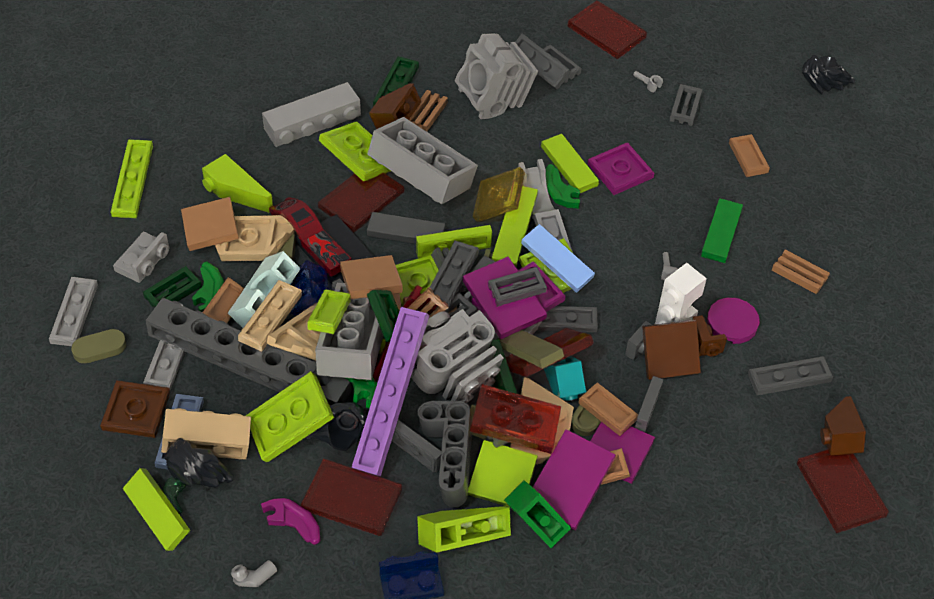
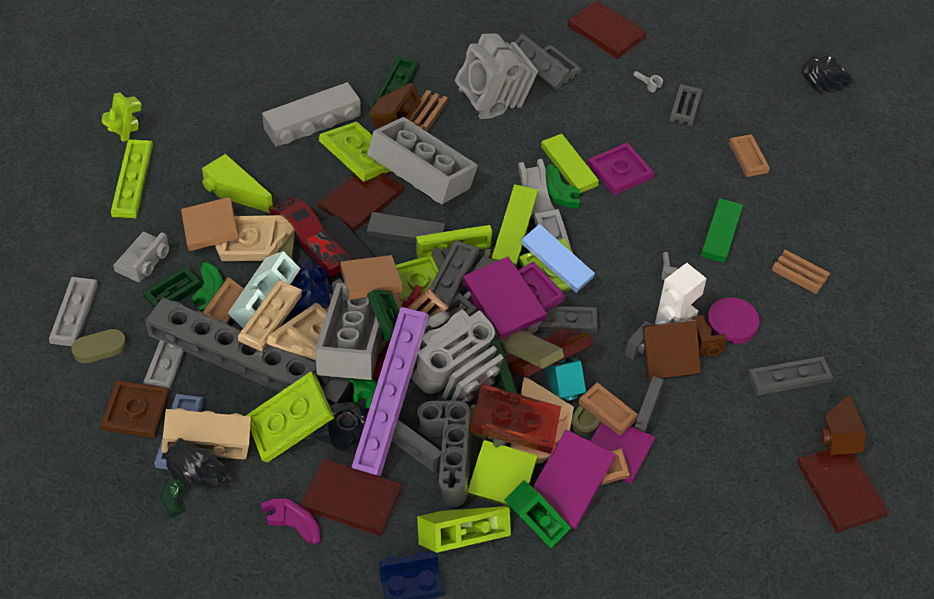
(121, 117): none -> lime hips
(156, 509): lime tile -> none
(251, 578): light grey arm -> none
(329, 311): lime tile -> none
(499, 194): clear yellow tile -> none
(519, 289): dark grey tile -> none

